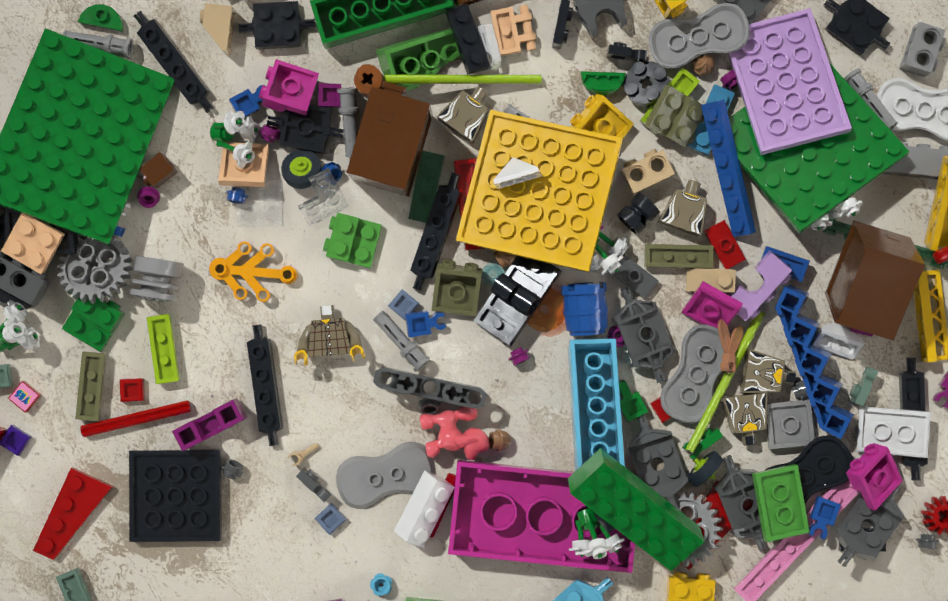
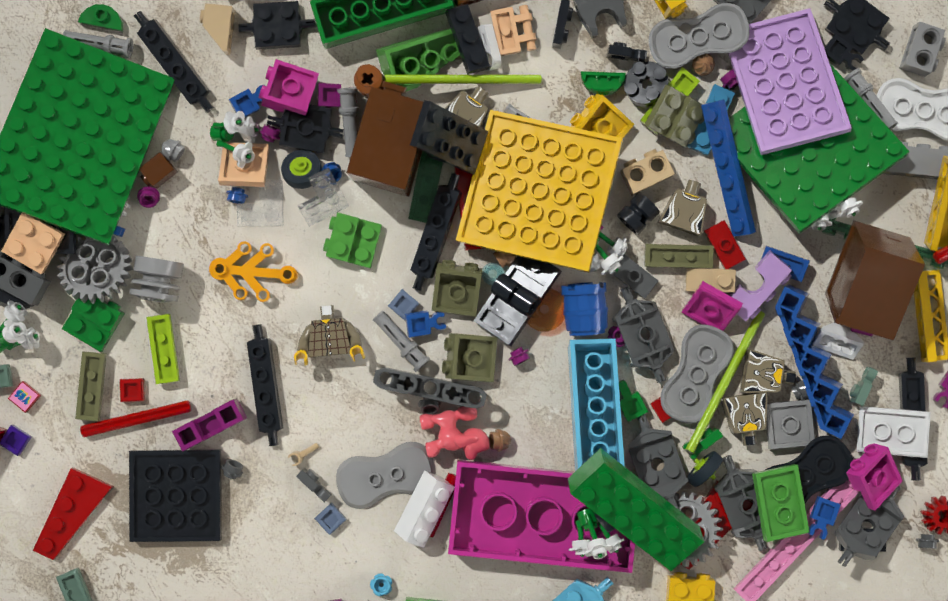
(172, 150): none -> light grey plate
(448, 137): none -> black plate
(470, 357): none -> olive plate
(516, 172): white slope -> none
(729, 345): nougat piece -> none
(839, 51): none -> black plate

